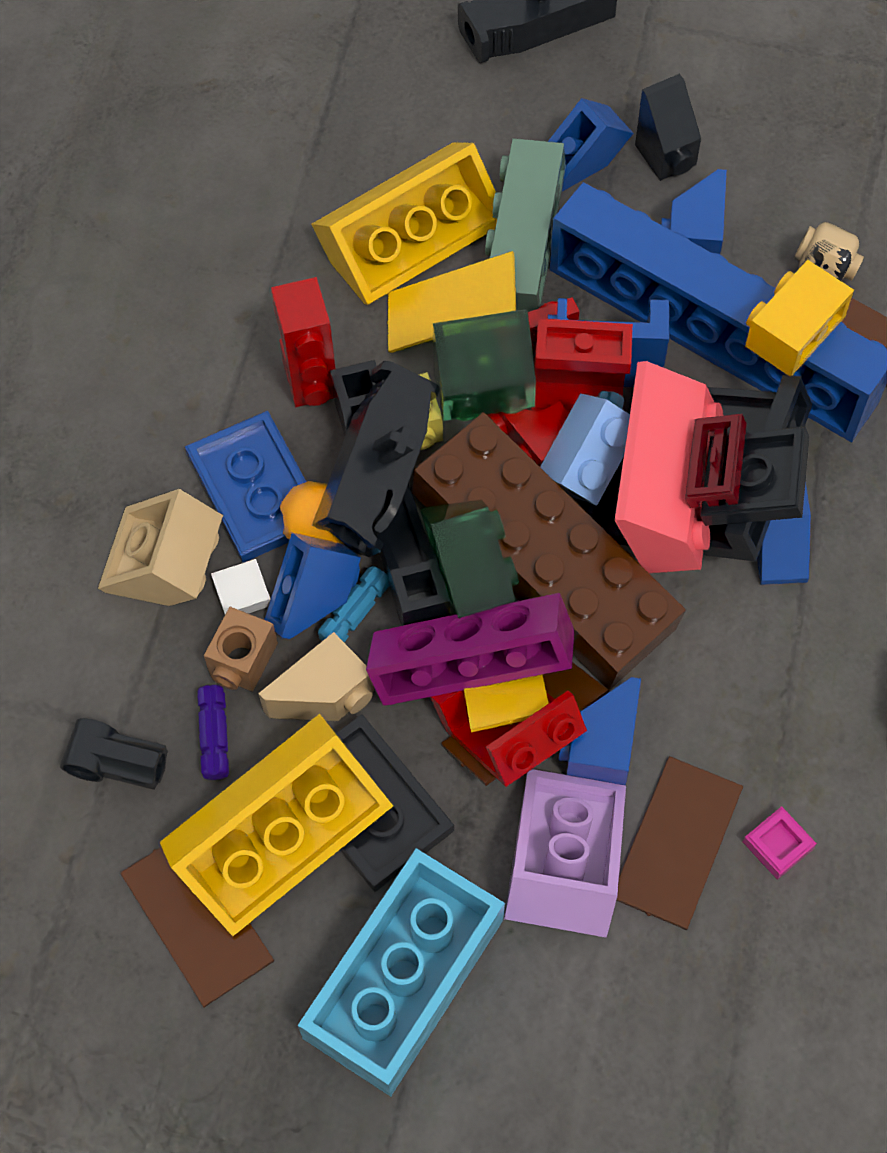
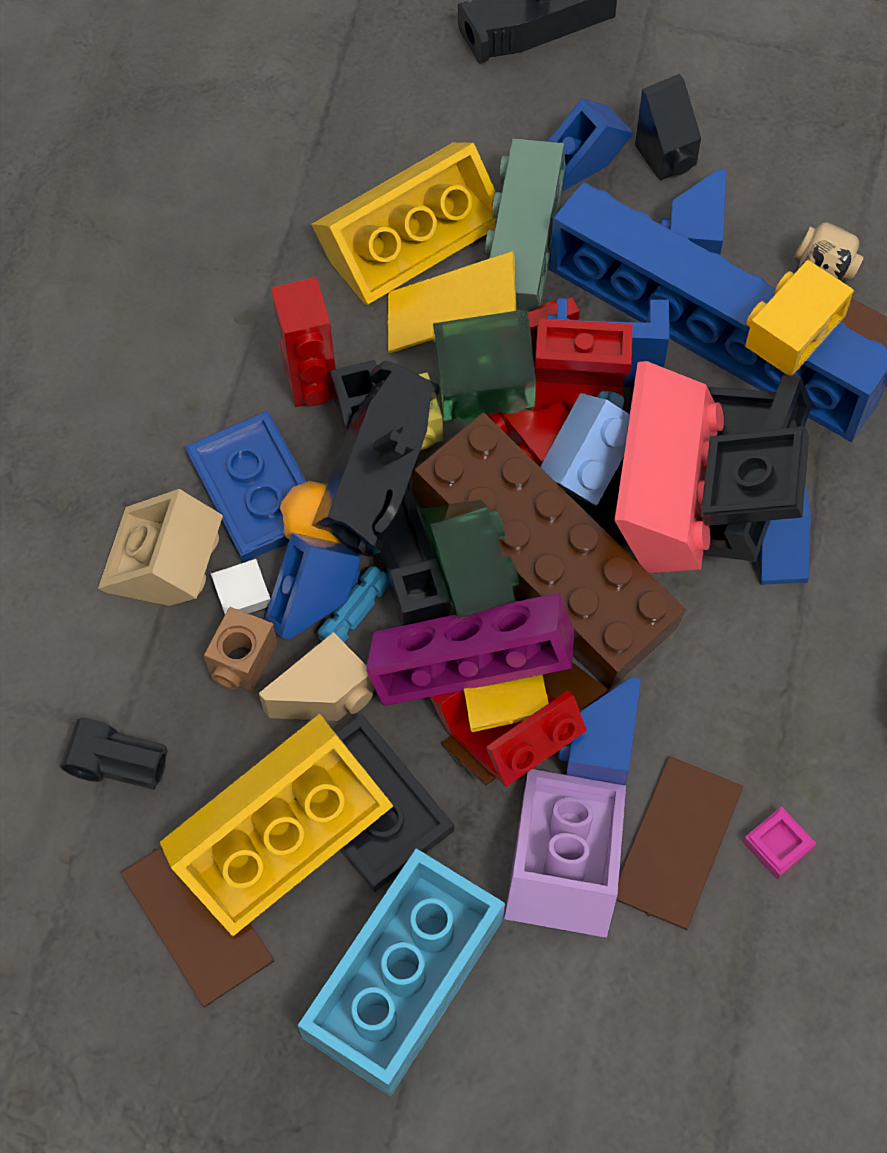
(213, 732): dark purple axle -> none
(714, 492): dark red tile -> none

